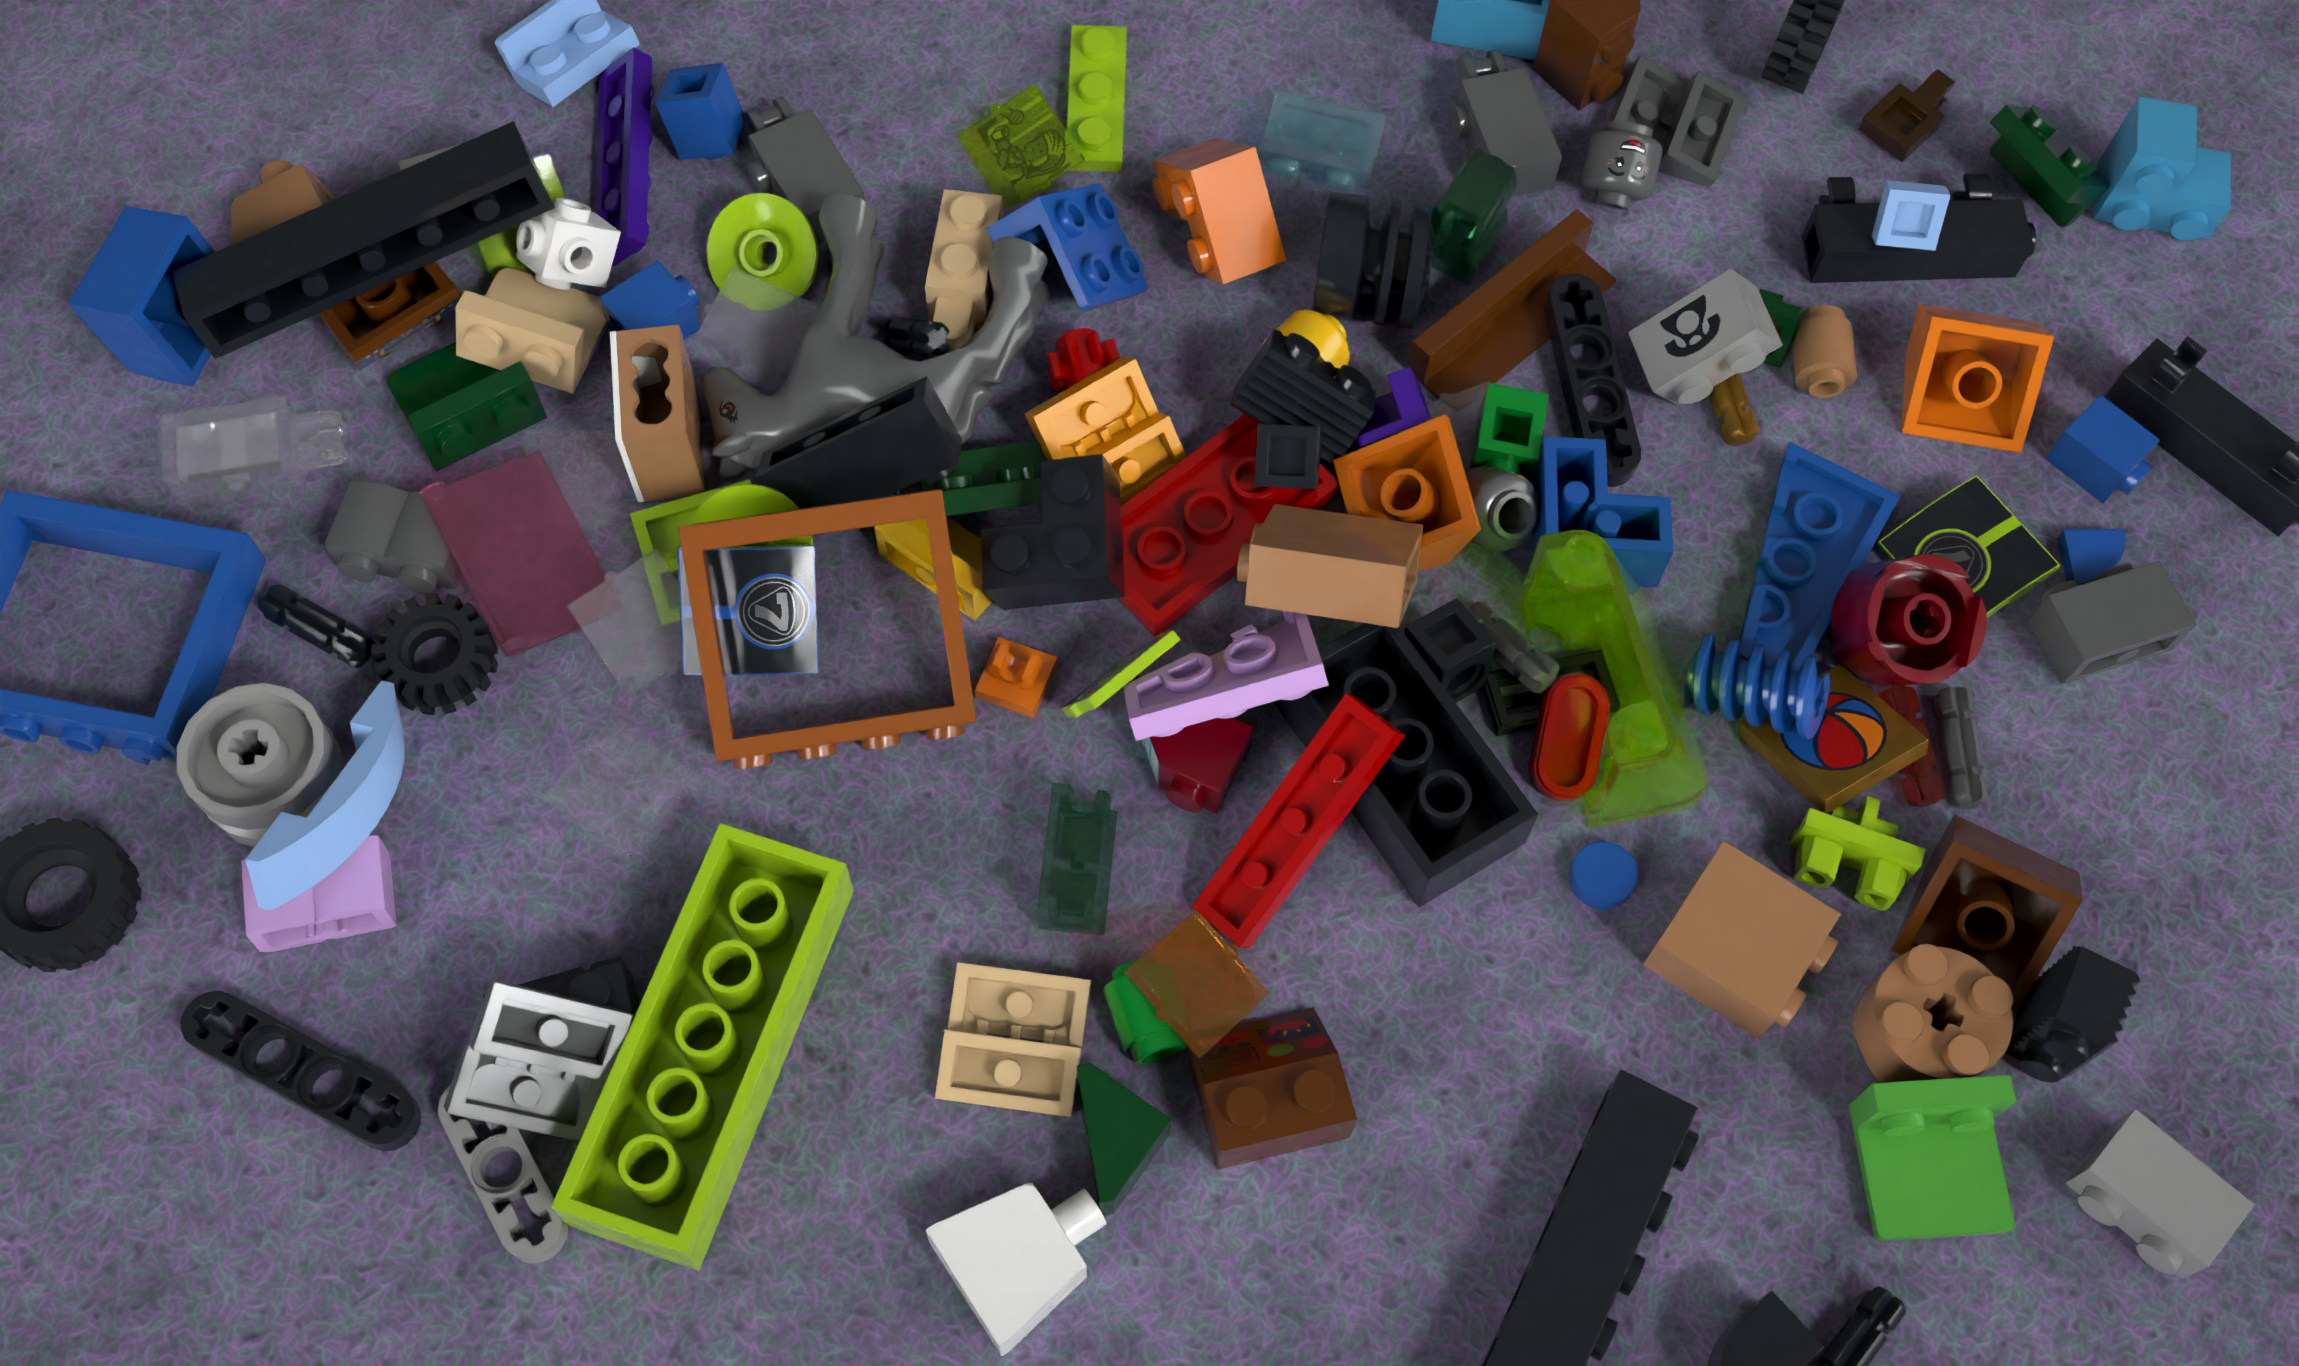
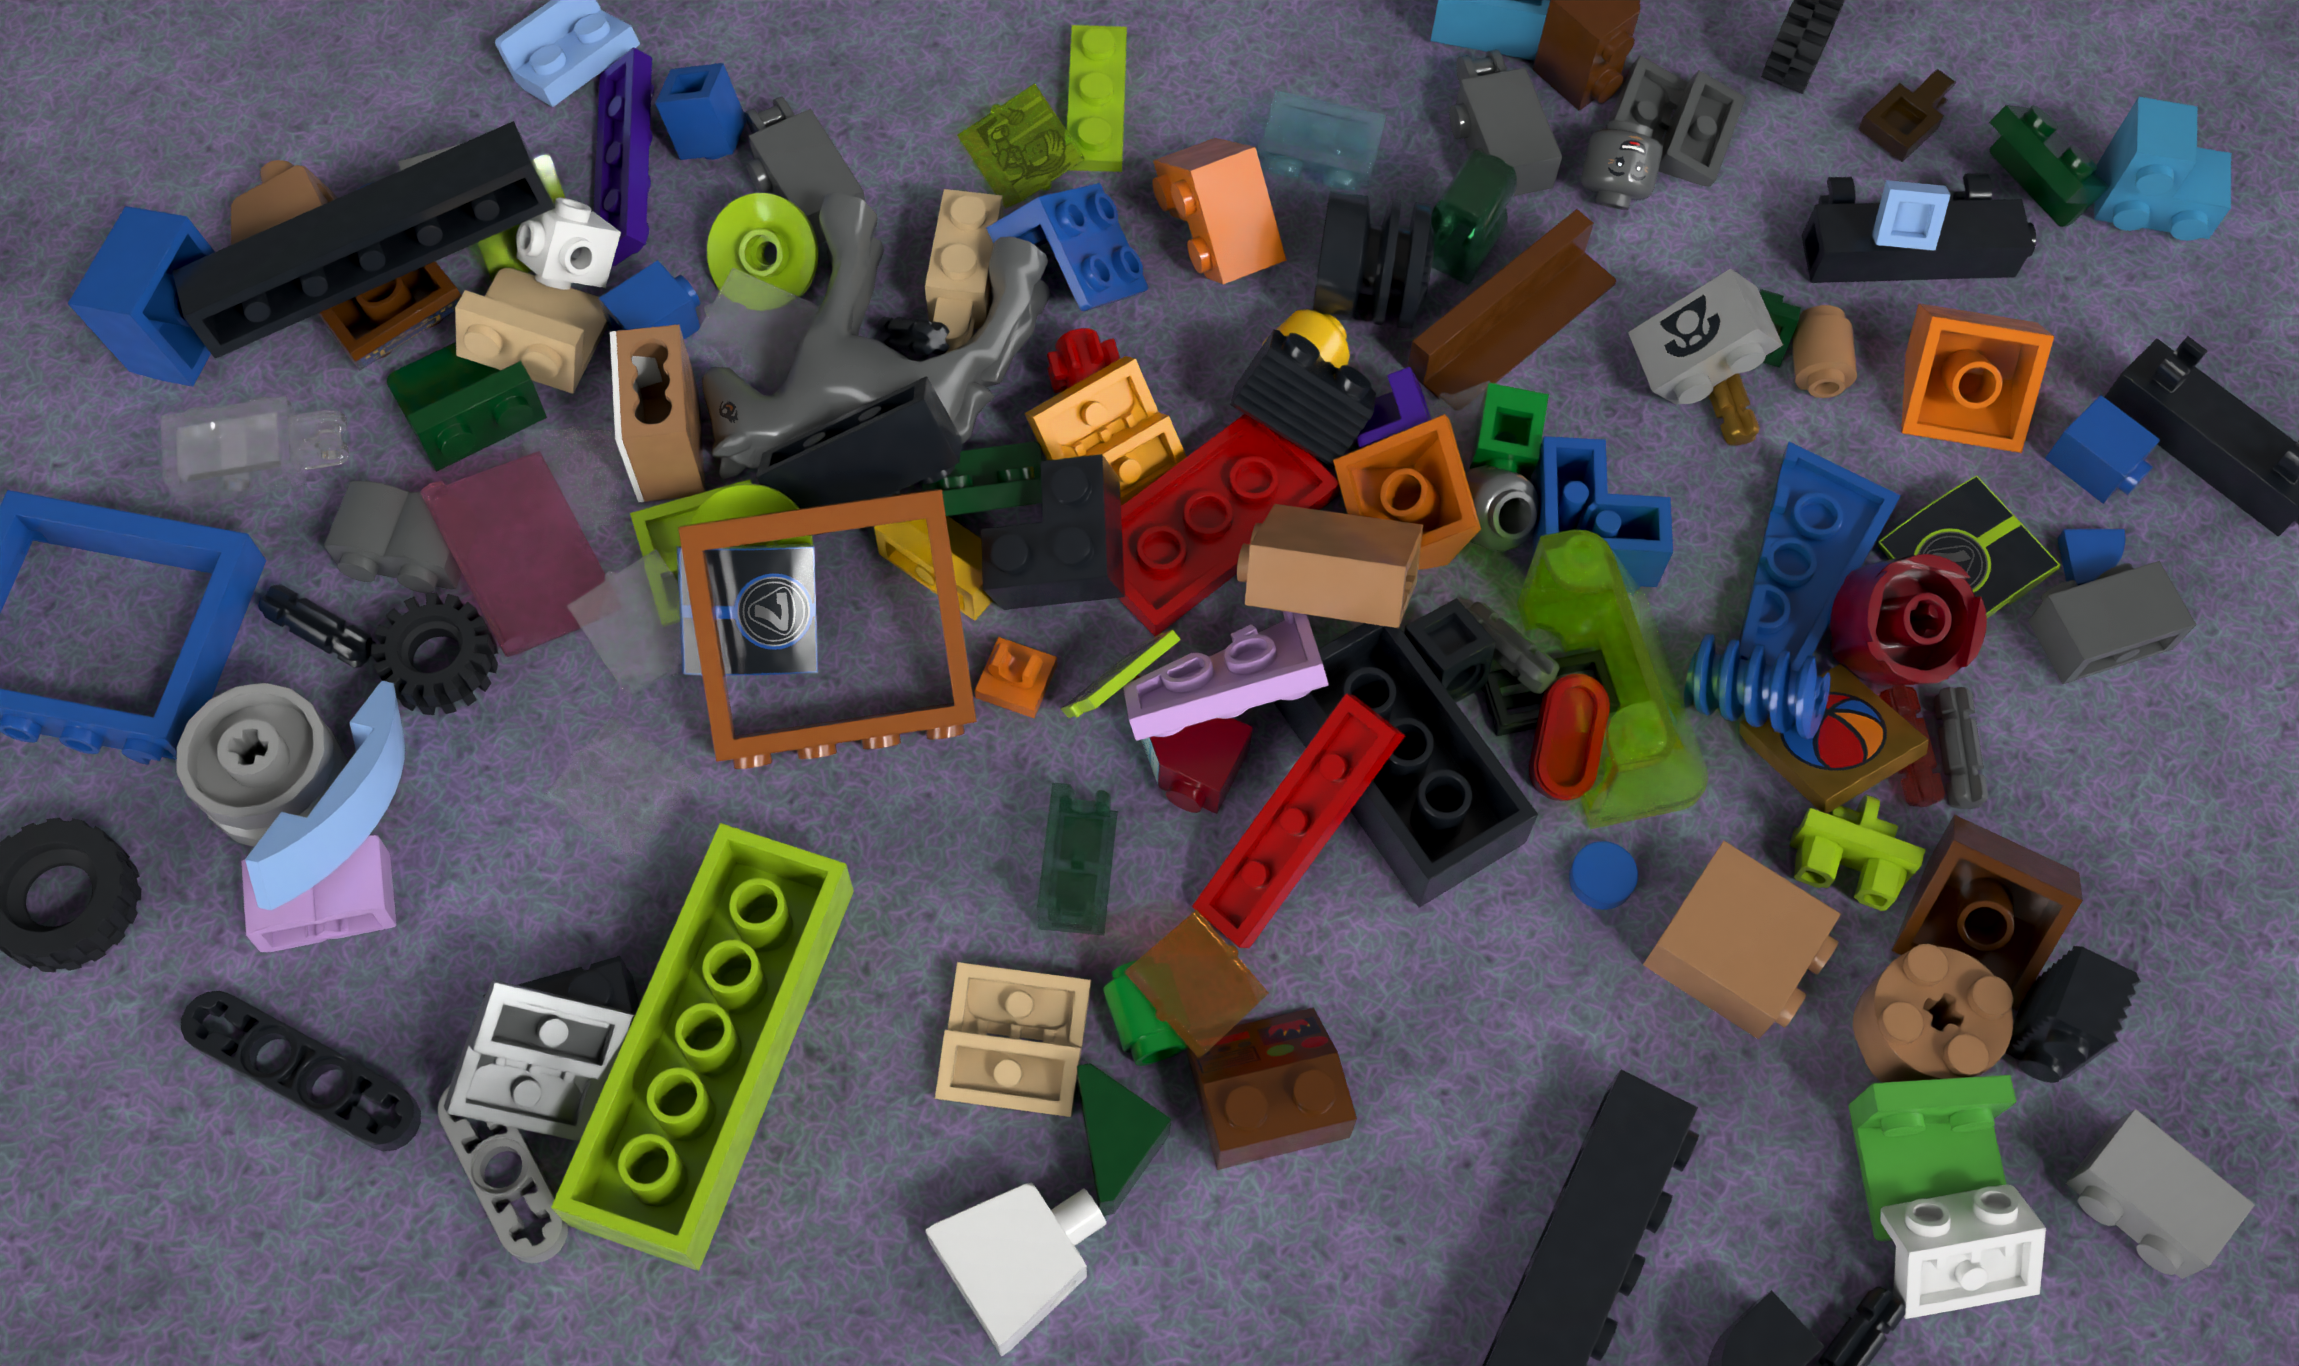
(1288, 456): black plate -> none
(1597, 379): black beam -> none
(1965, 1250): none -> white bracket

